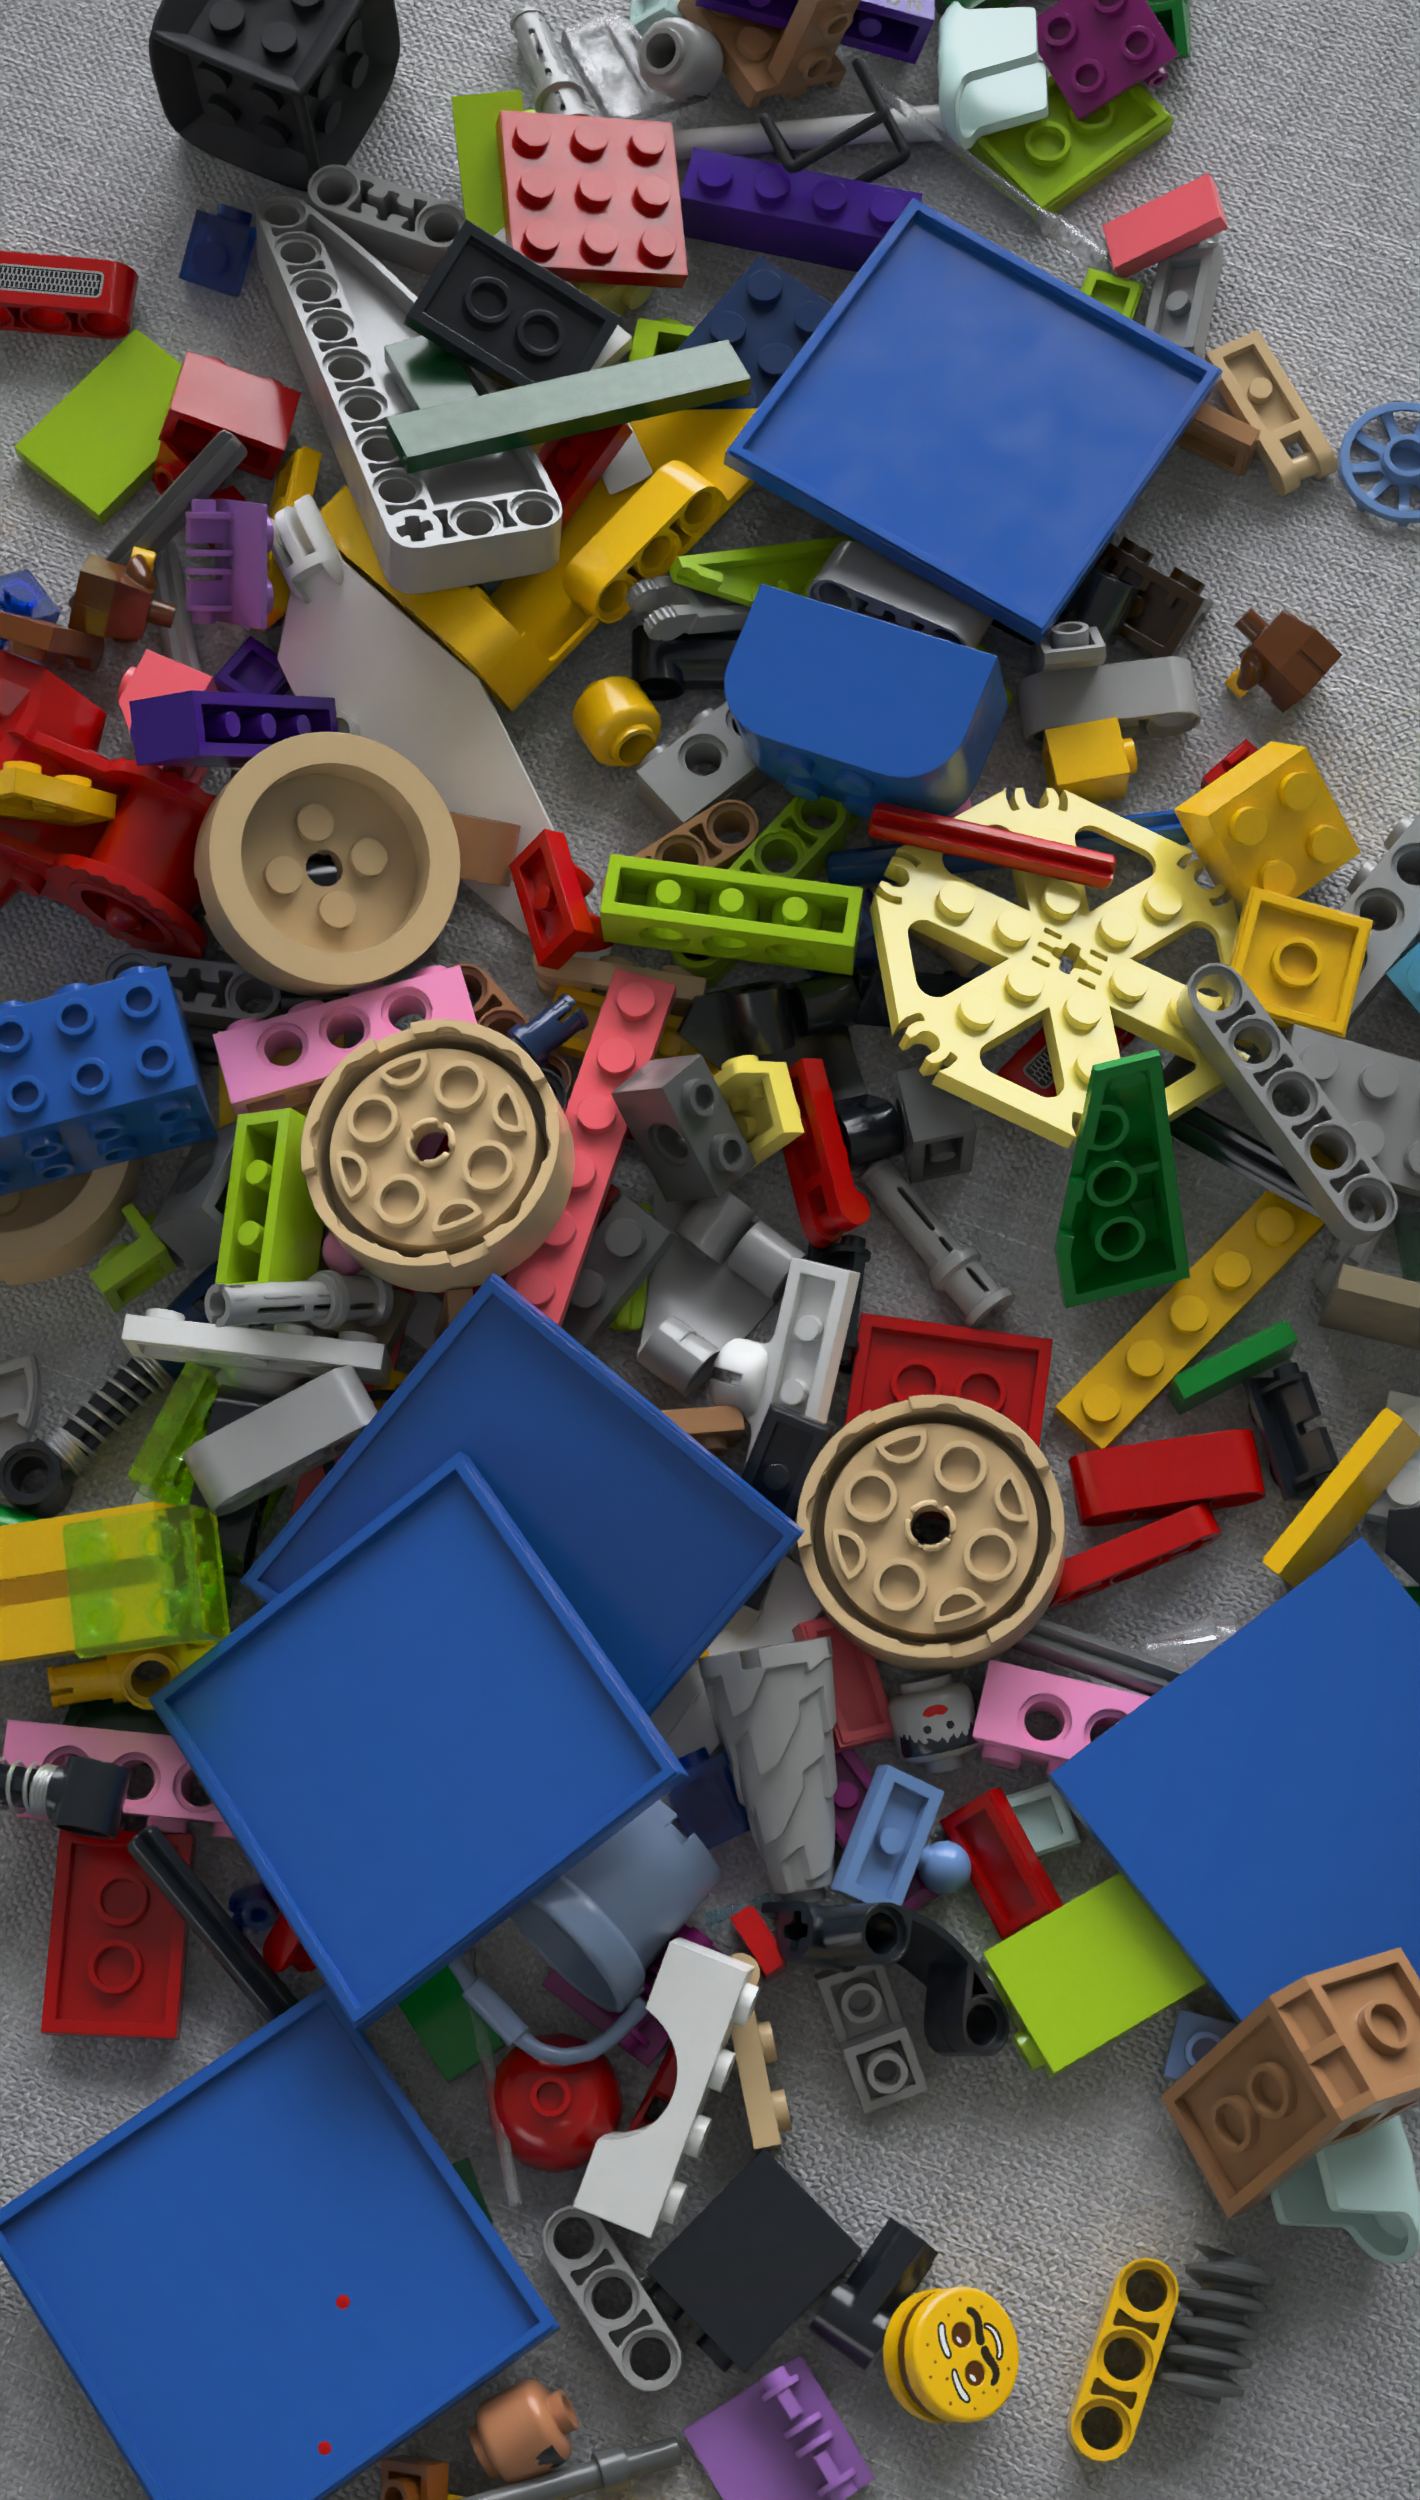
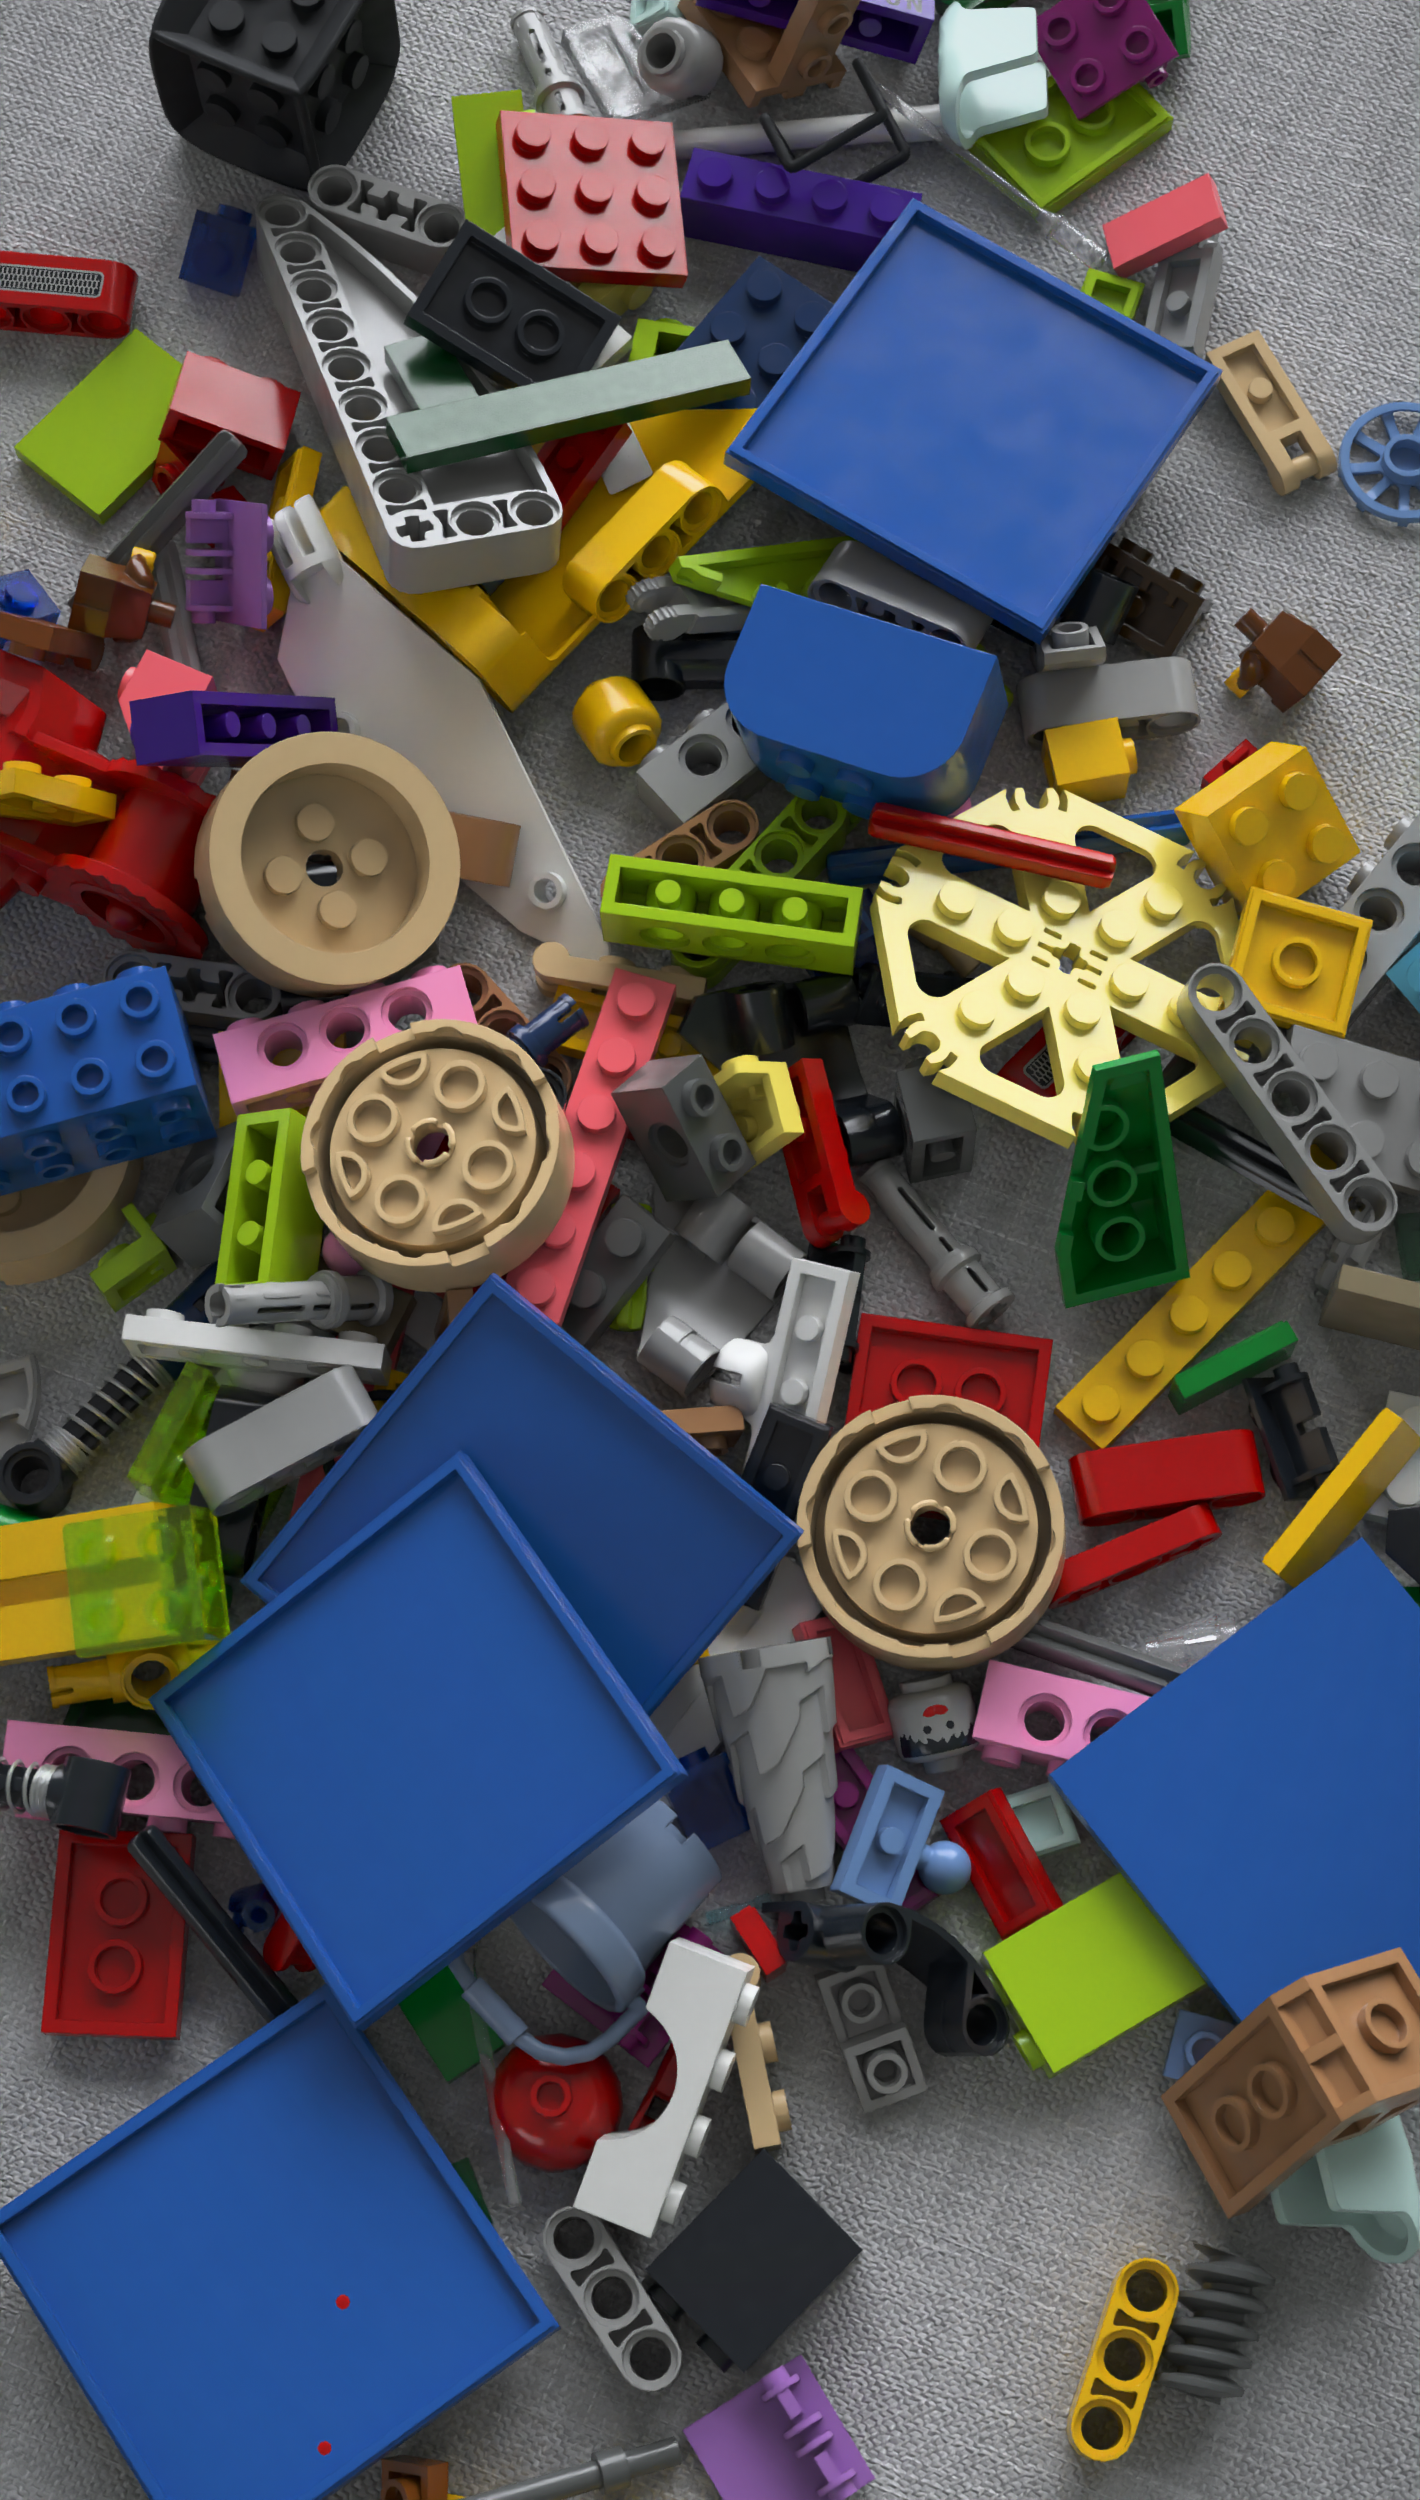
(252, 670): dark purple tile -> none
(523, 2431): nougat head -> none
(553, 901): red tile -> none
(863, 2304): black piece -> none
(951, 2355): yellow head -> none
(1221, 440): medium nougat tile -> none

